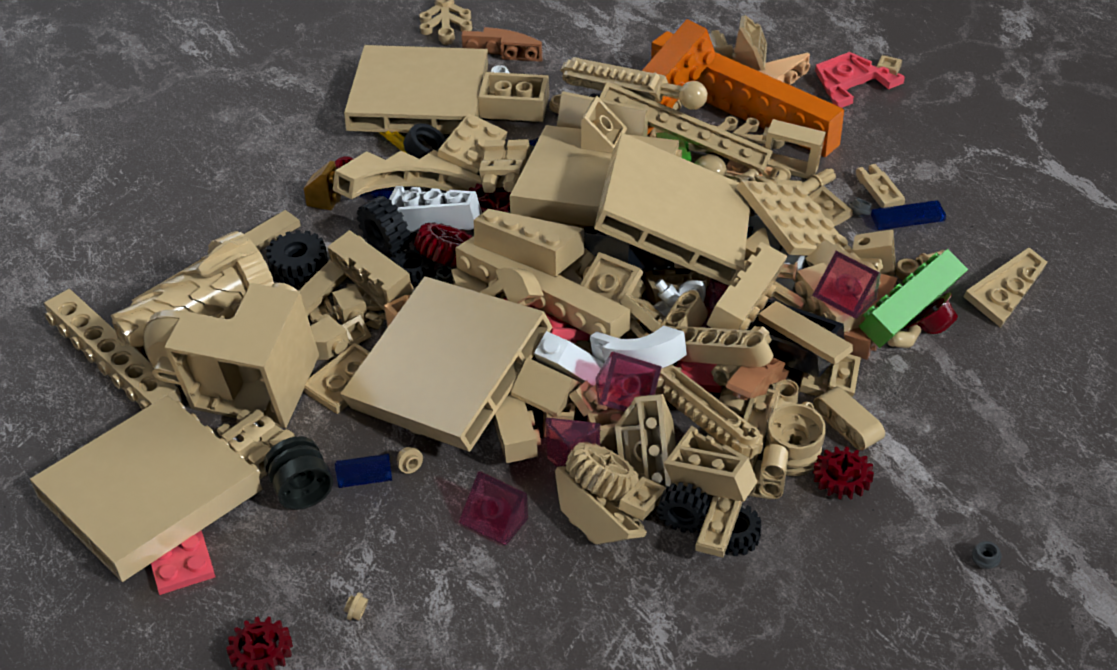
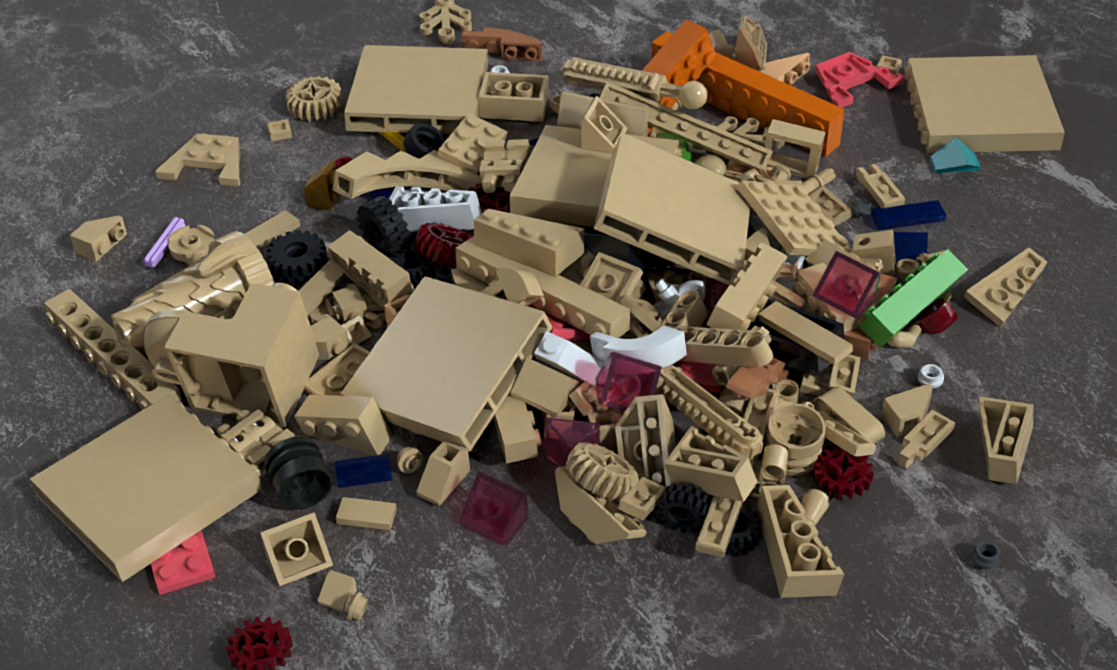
(98, 236): none -> tan slope
(161, 245): none -> lavender axle
(190, 253): none -> tan plate
(206, 152): none -> tan wing
(279, 130): none -> tan tile
(296, 549): none -> tan slope
(314, 98): none -> tan gear
(337, 590): none -> tan slope
(345, 421): none -> tan wedge
(366, 513): none -> tan tile
(443, 472): none -> tan slope
(795, 552): none -> tan wedge
(815, 504): none -> tan cone
(846, 437): none -> tan tile
(906, 409): none -> tan slope
(910, 244): none -> clear blue panel
(924, 438): none -> tan hinge
(931, 374): none -> white plate
(954, 158): none -> teal slope
(983, 103): none -> tan brick
(1005, 436): none -> tan wedge

